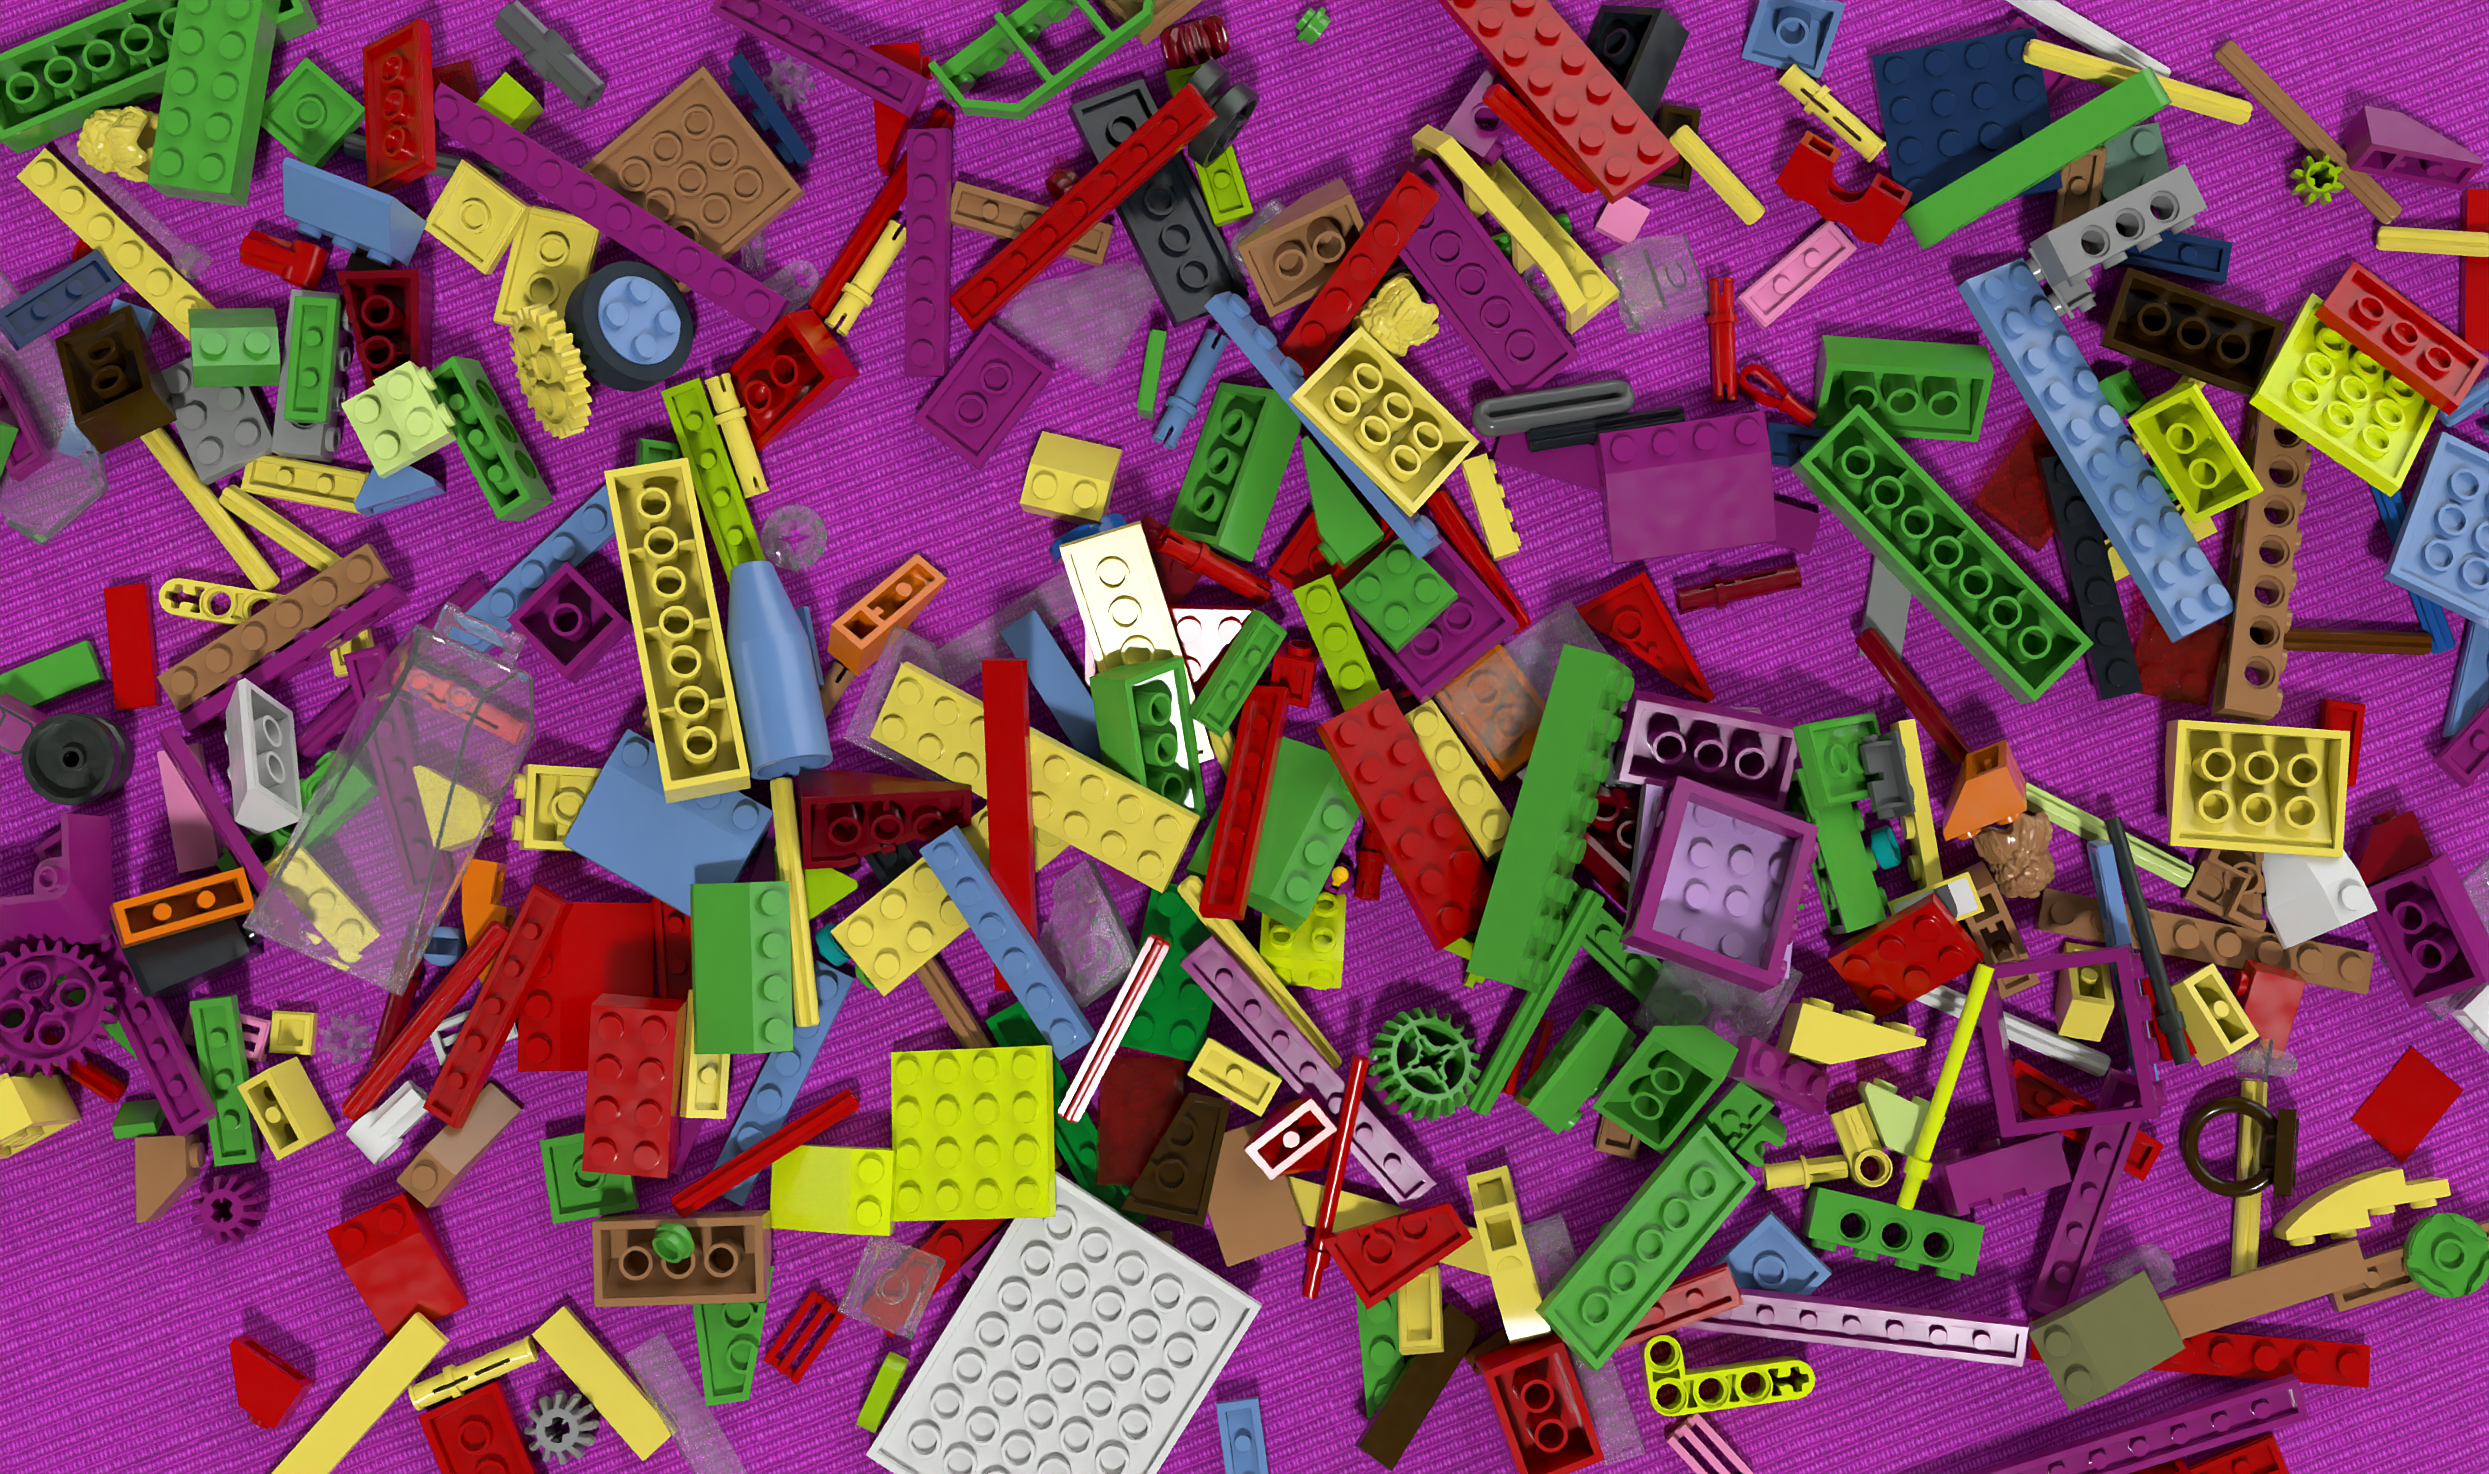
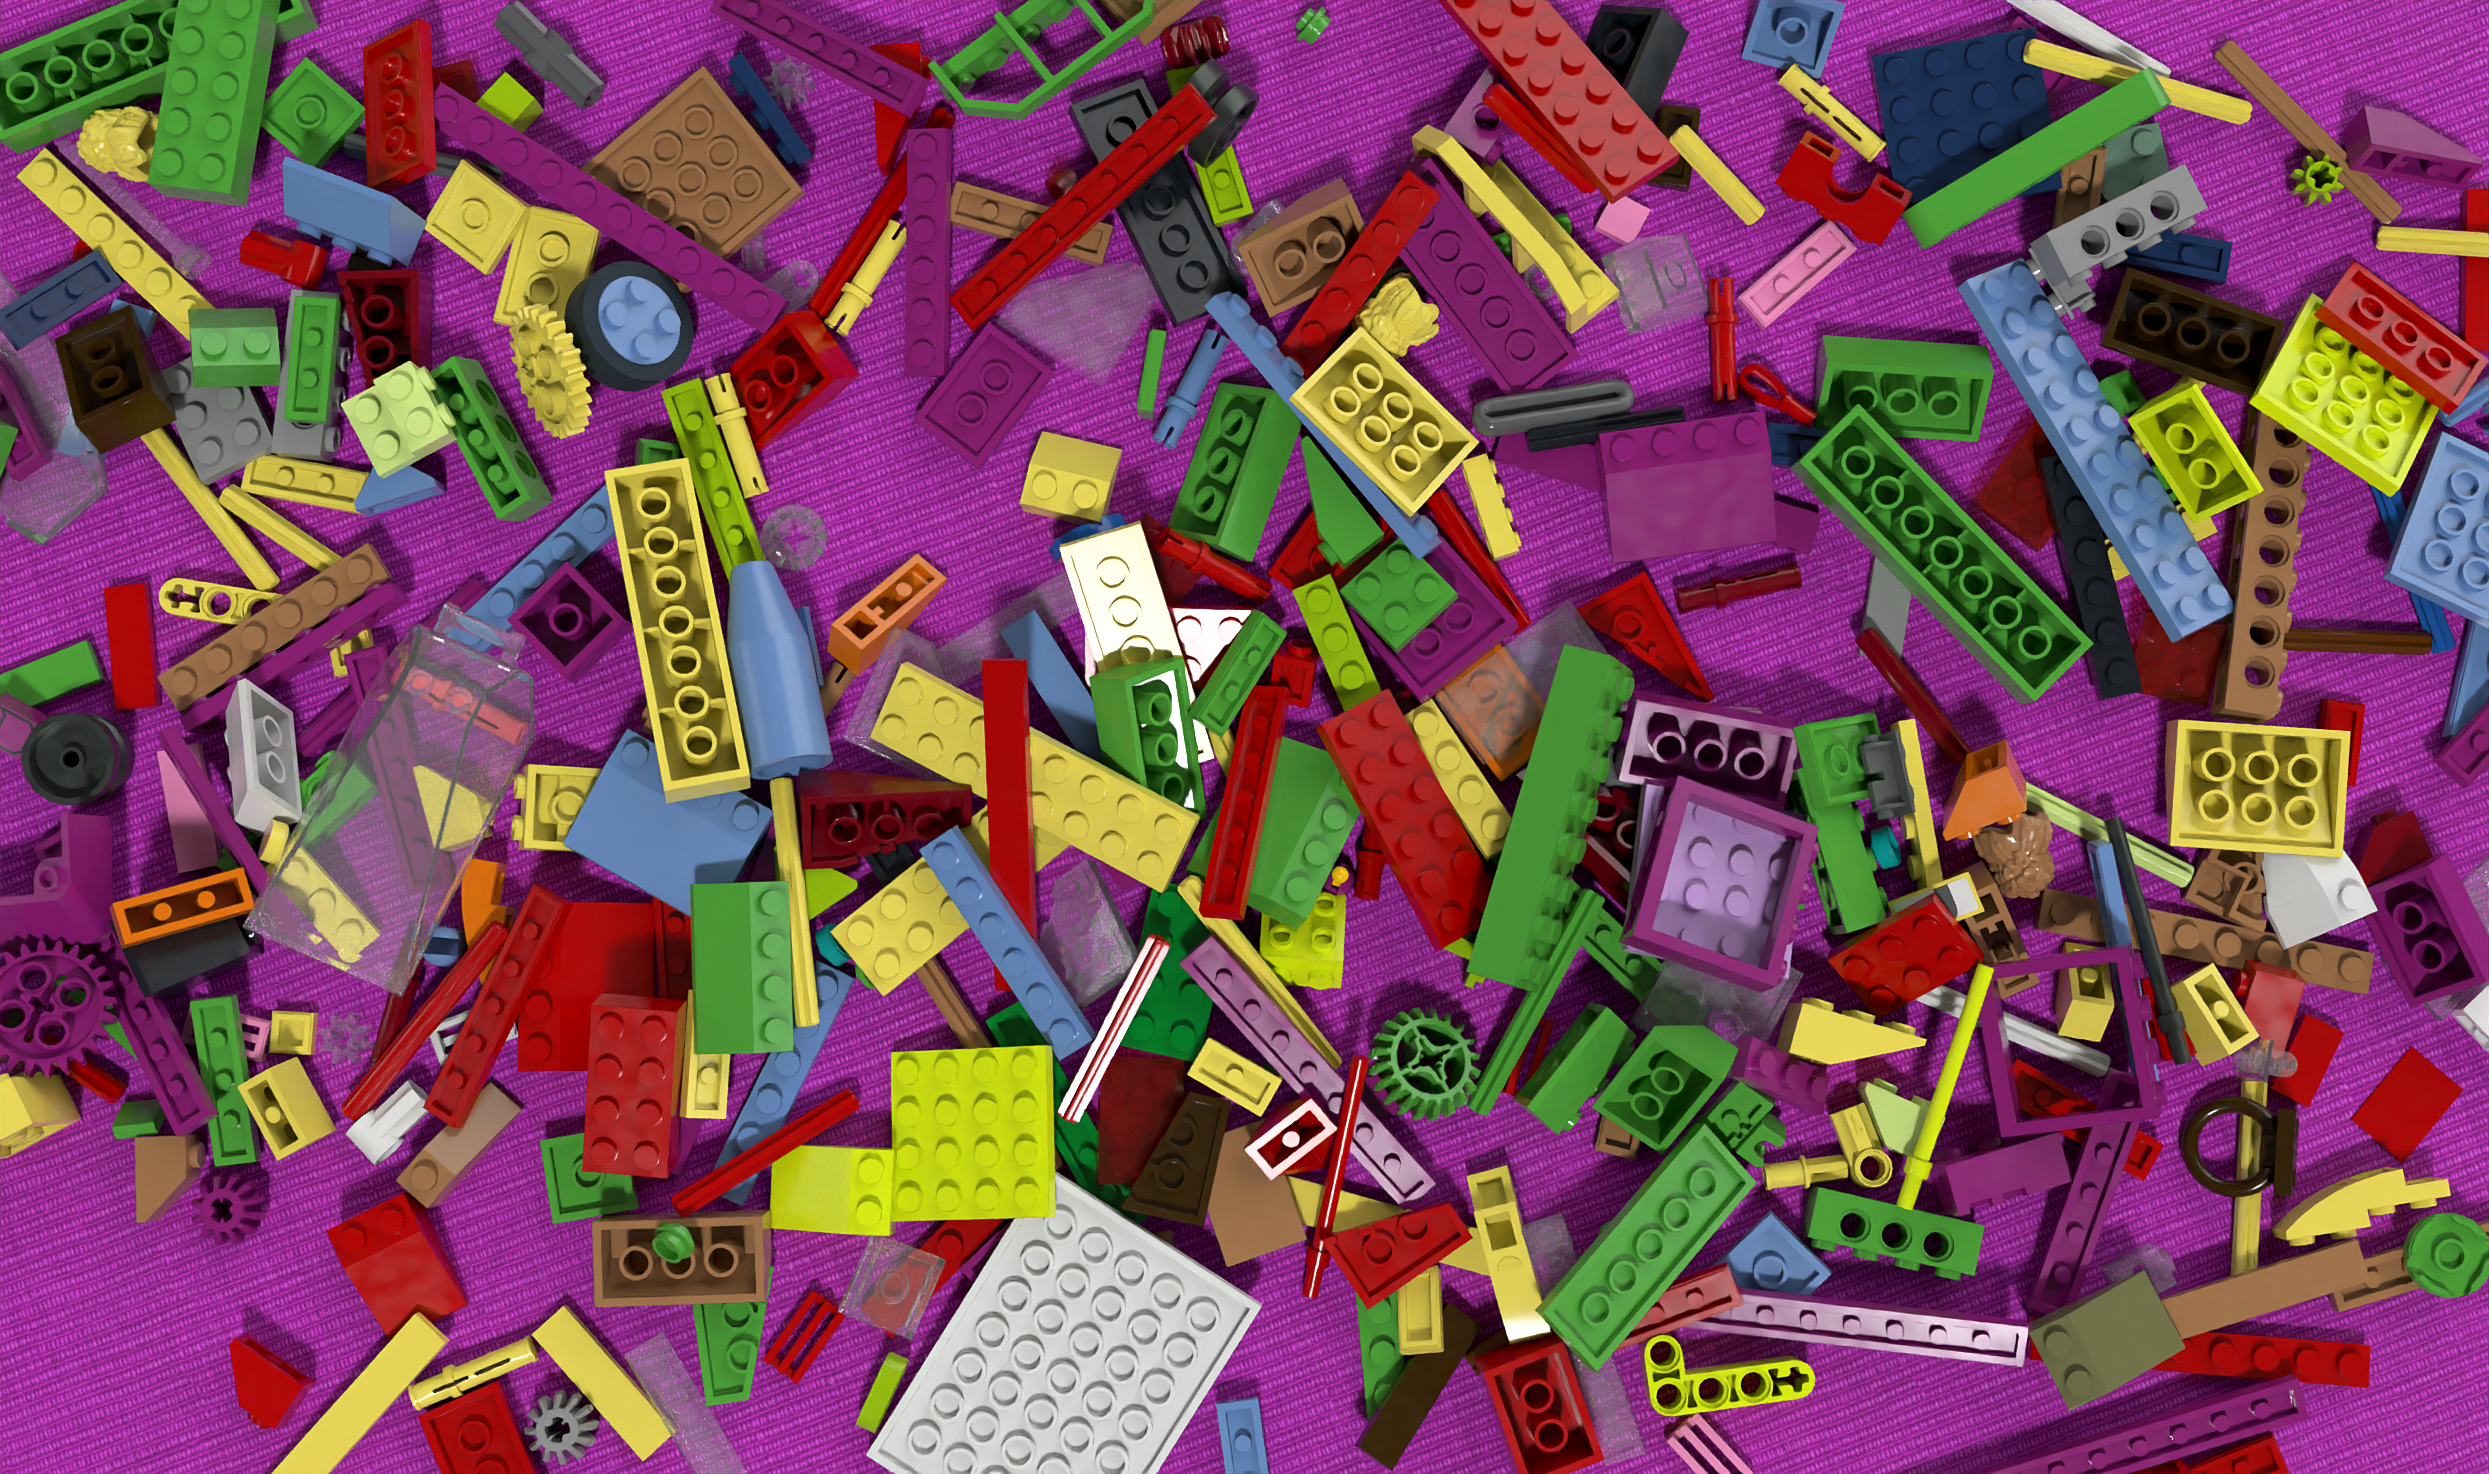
(273, 841): none -> light yellow tile
(2313, 1047): none -> red tile

